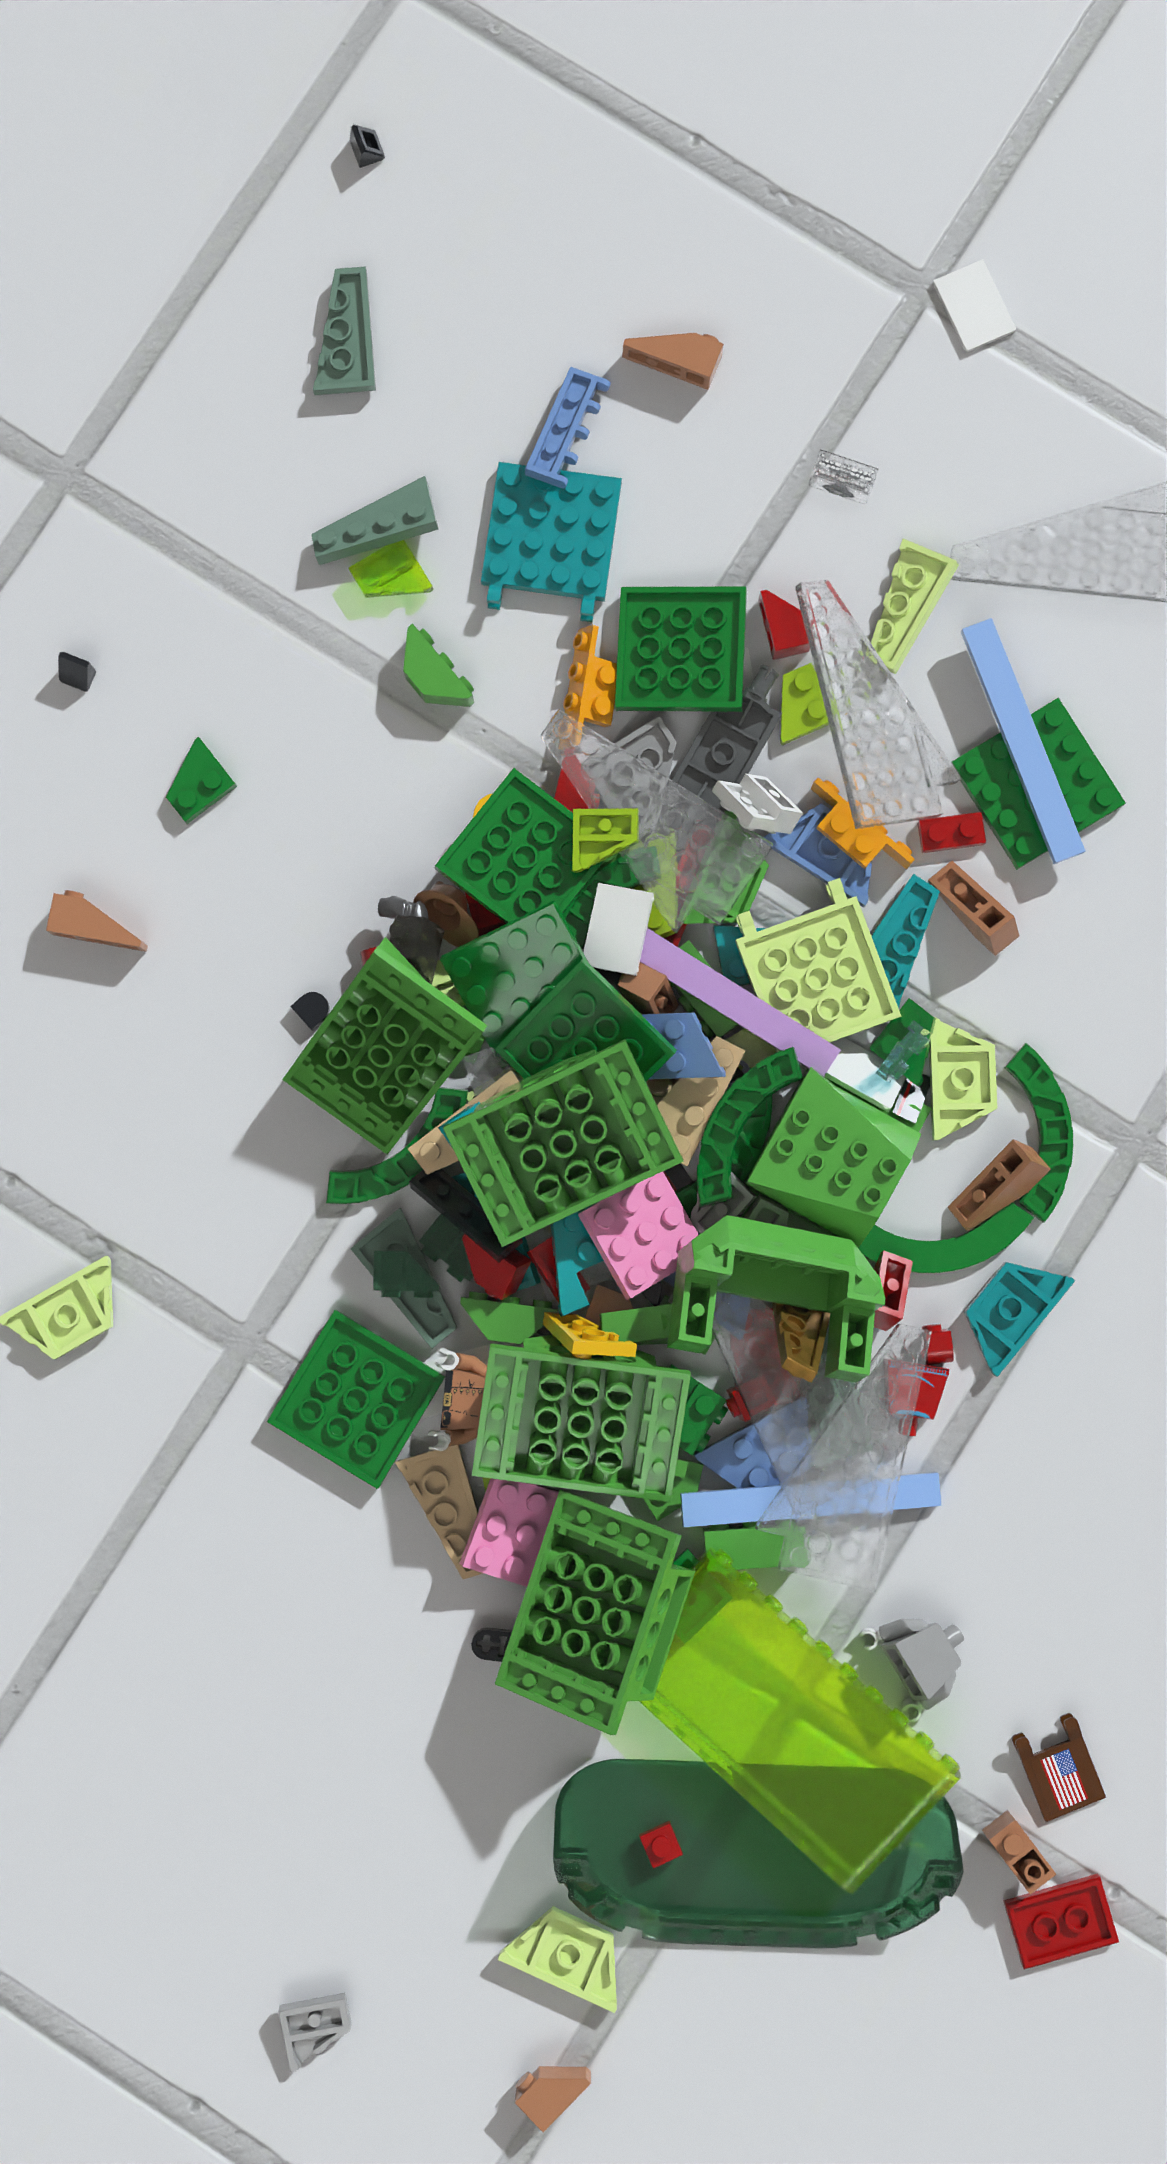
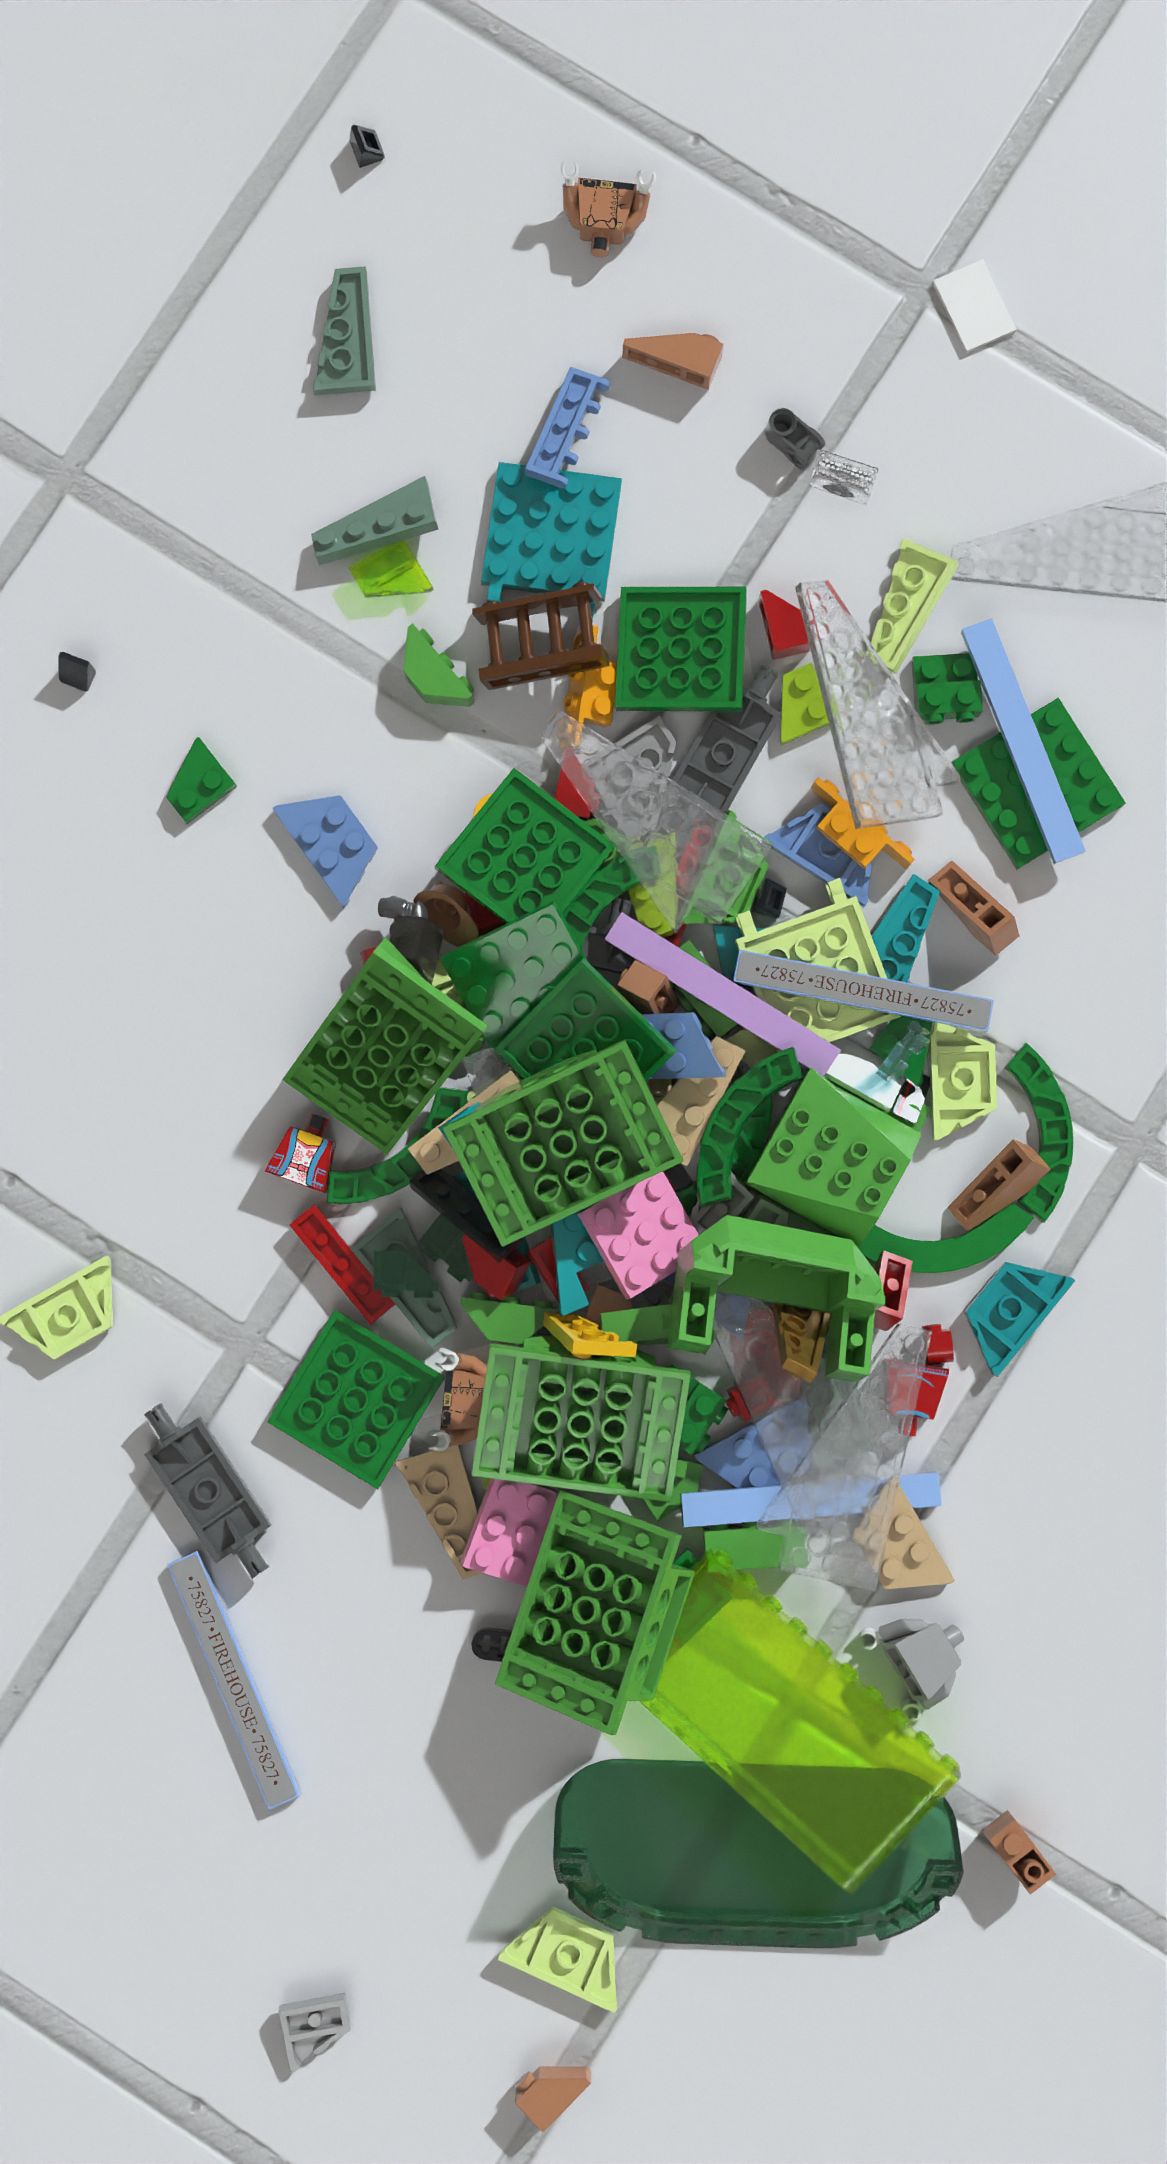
(80, 920): nougat slope -> none
(207, 1489): none -> dark grey plate
(234, 1679): none -> light grey tile
(305, 1155): none -> torso
(312, 1009): black tile -> none
(331, 841): none -> medium blue wing
(341, 1263): none -> red plate
(559, 660): none -> reddish brown fence
(602, 834): lime wing -> none
(604, 208): none -> nougat torso
(618, 928): white piece -> none
(661, 1844): red plate -> none
(758, 804): white plate -> none
(769, 898): none -> black slope
(794, 440): none -> dark grey piece
(863, 991): none -> light grey tile
(909, 1552): none -> tan wing
(946, 688): none -> green plate
(951, 832): red plate -> none
(1061, 1774): reddish brown flag -> none
(1061, 1921): red tile -> none

